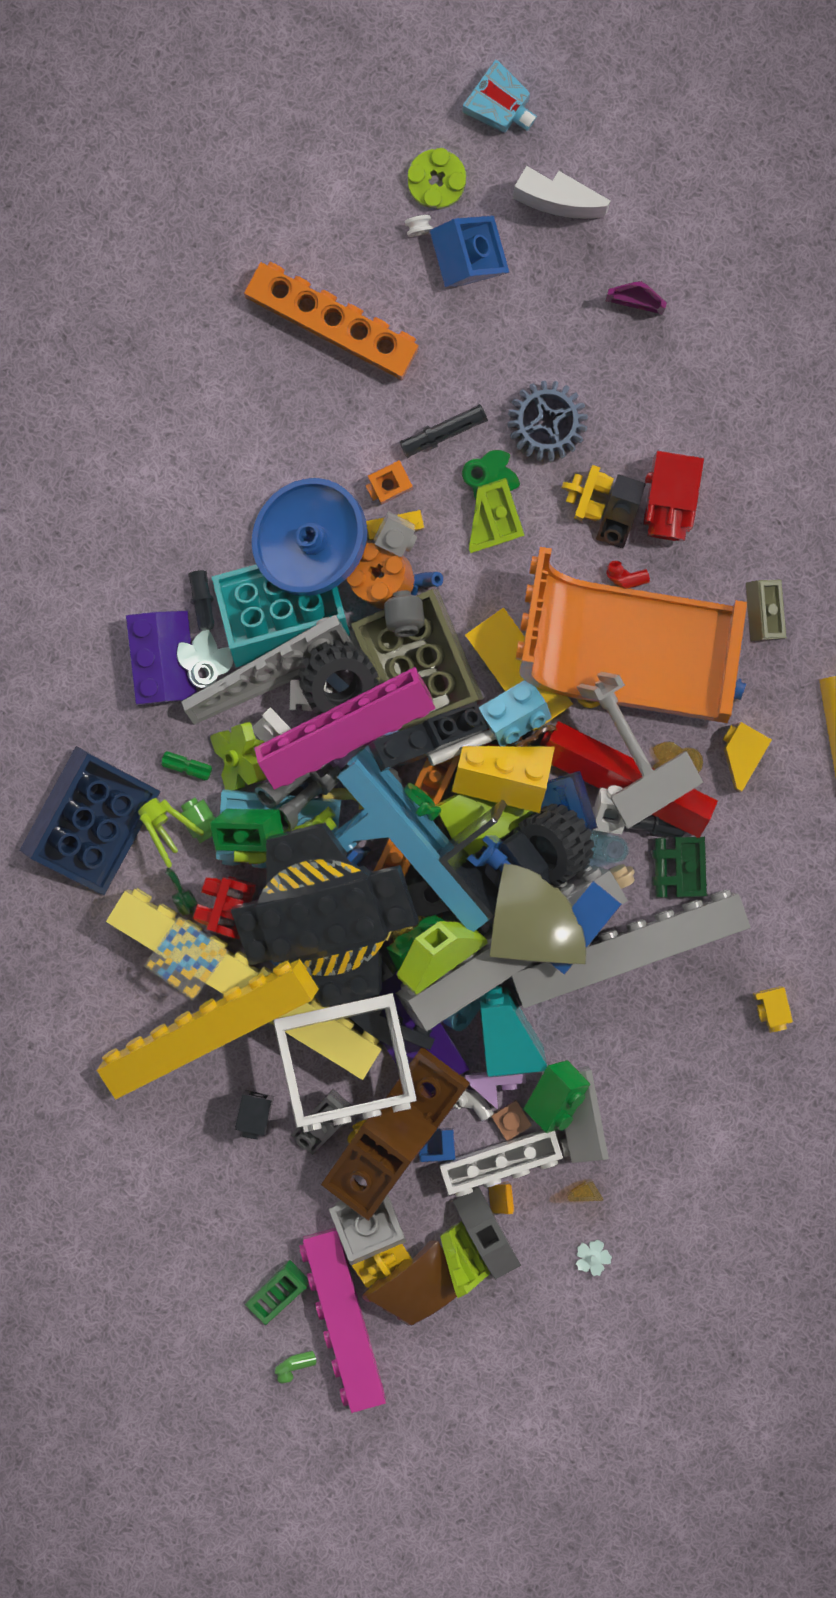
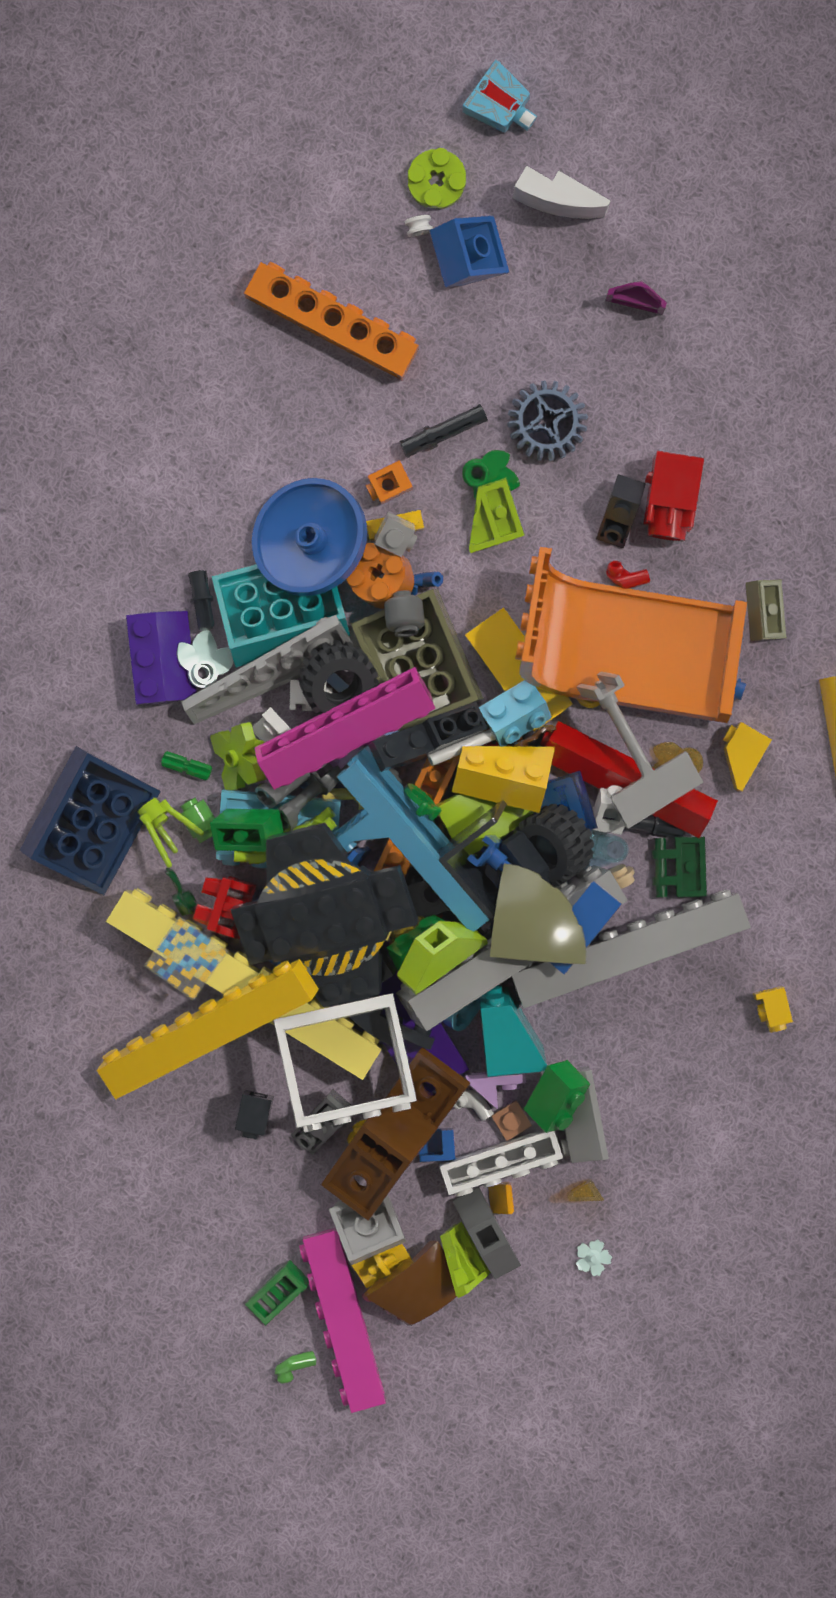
(595, 481): yellow hips -> none

